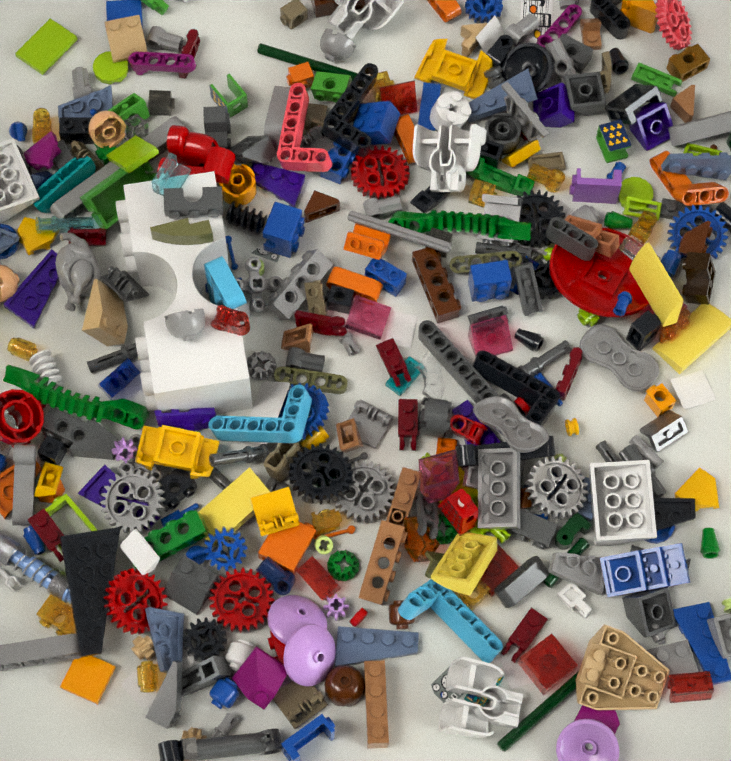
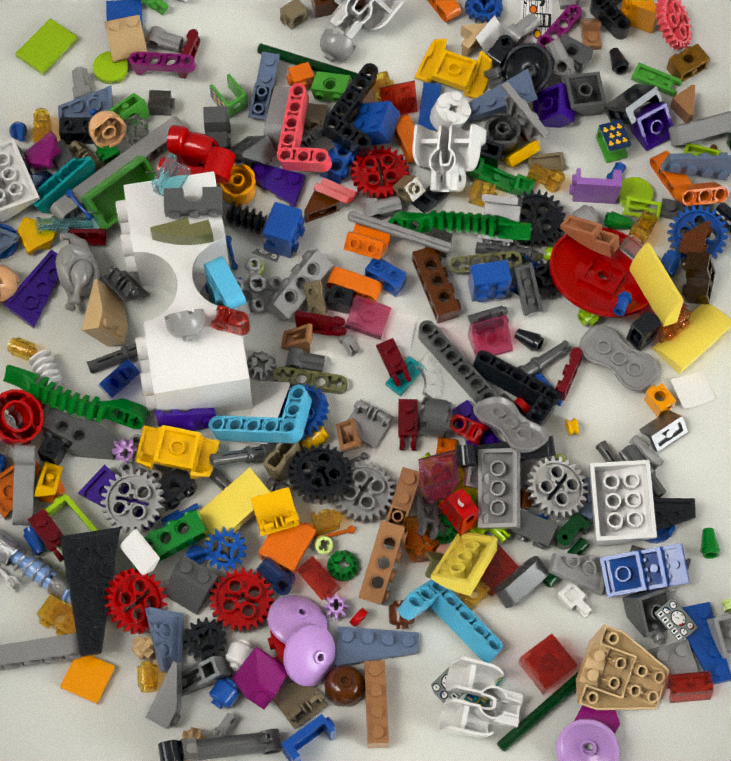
(69, 193): none -> blue hinge
(132, 154): lime tile -> none
(264, 85): none -> sand blue slope
(336, 191): none -> slope
(409, 188): none -> dark tan brick
(525, 633): dark red hinge -> none
(571, 238): dark grey beam -> none
(606, 72): dark tan slope -> none
(676, 620): none -> sticker
(702, 488): yellow slope -> none

